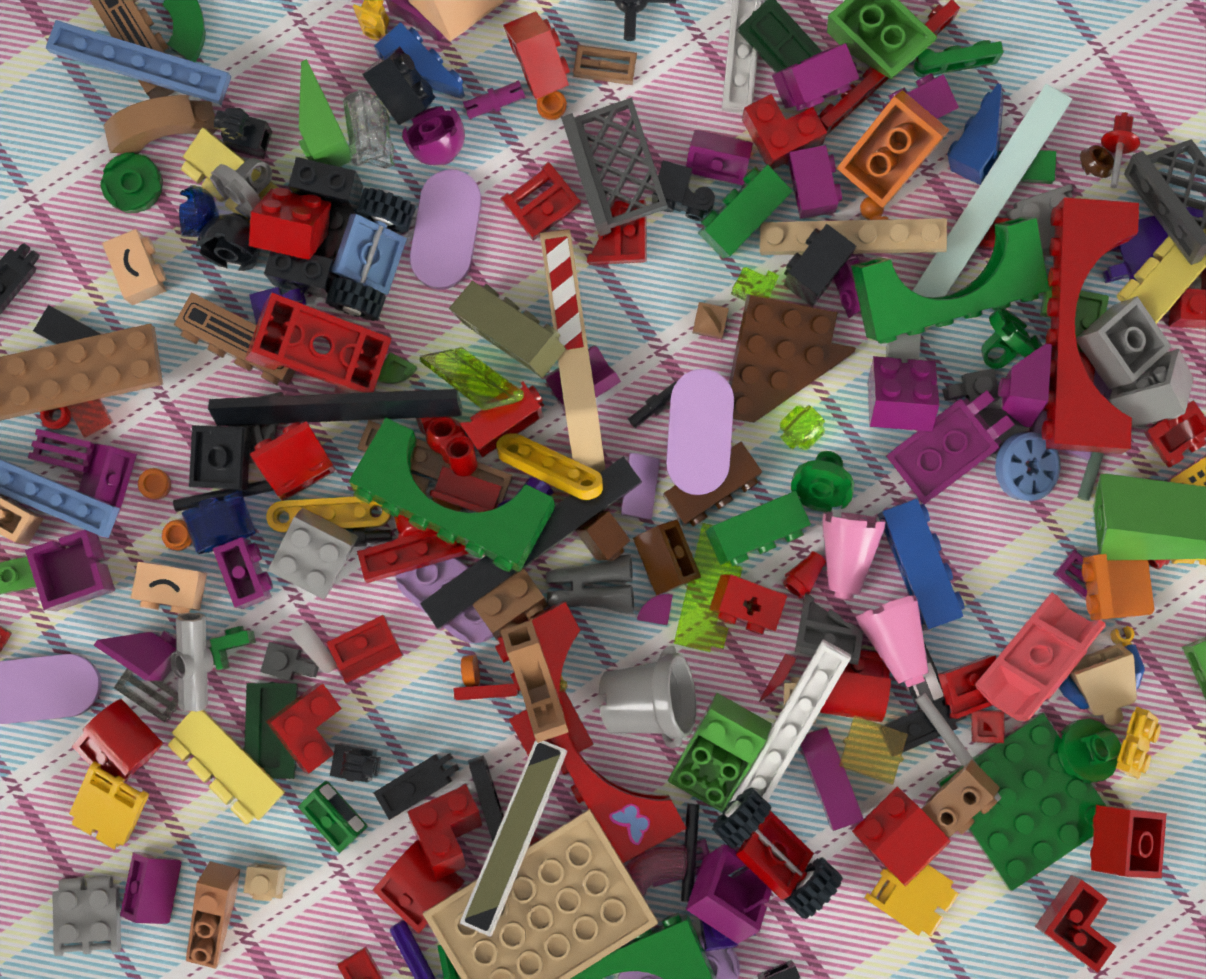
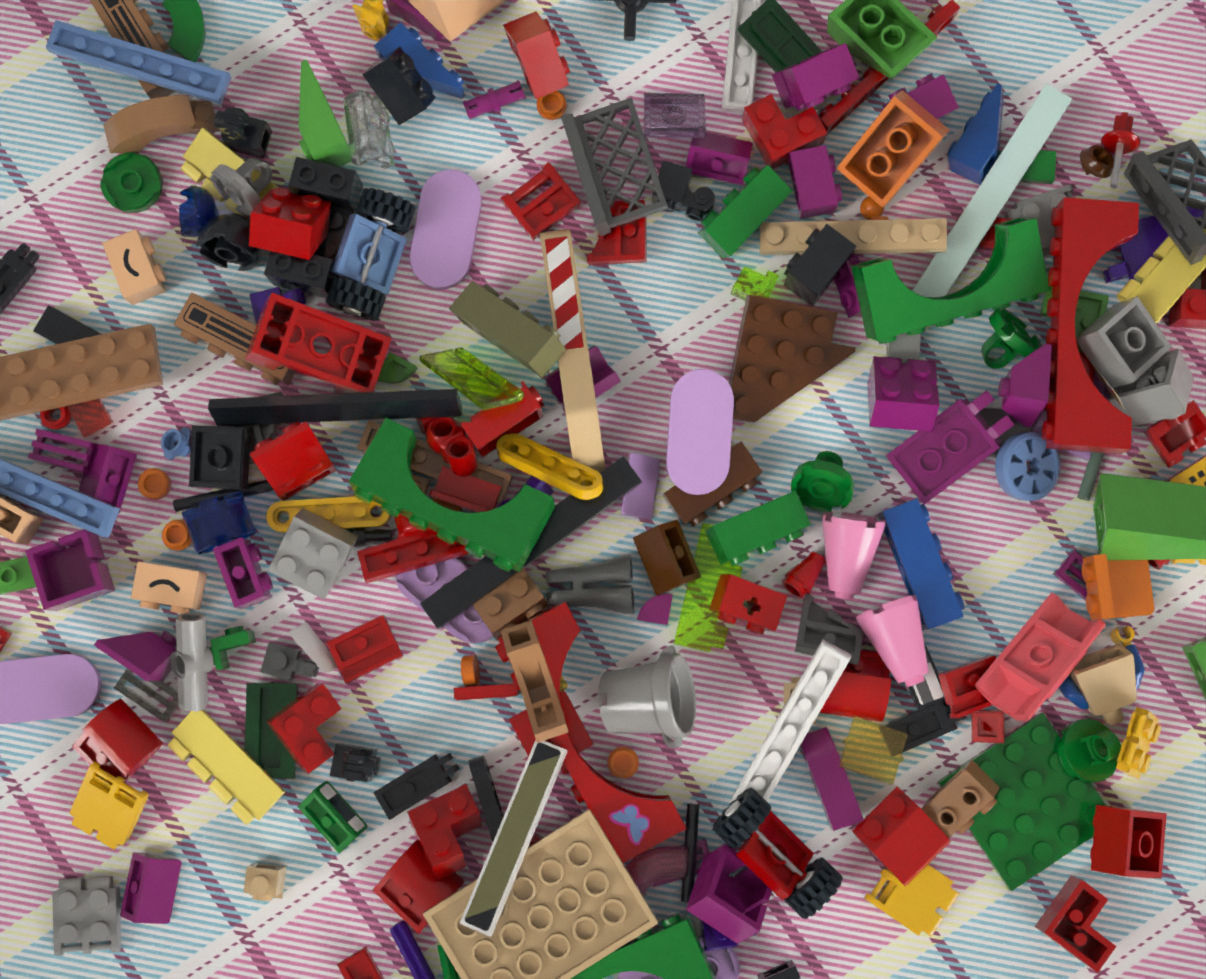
(176, 443): none -> medium blue plate
(212, 913): nougat slope -> none
(435, 136): magenta cylinder -> none
(604, 537): reddish brown brick -> none
(605, 65): medium nougat tile -> none
(623, 762): none -> orange plate
(654, 405): black bar -> none
(674, 115): none -> clear purple tile
(710, 320): medium nougat tile -> none
(720, 752): bright green slope -> none
(779, 675): red sticker -> none
(802, 427): clear neon green head -> none
(945, 731): light grey bar -> none
(957, 58): green plate -> none
(973, 386): dark grey plate -> none
(1108, 386): none -> sticker

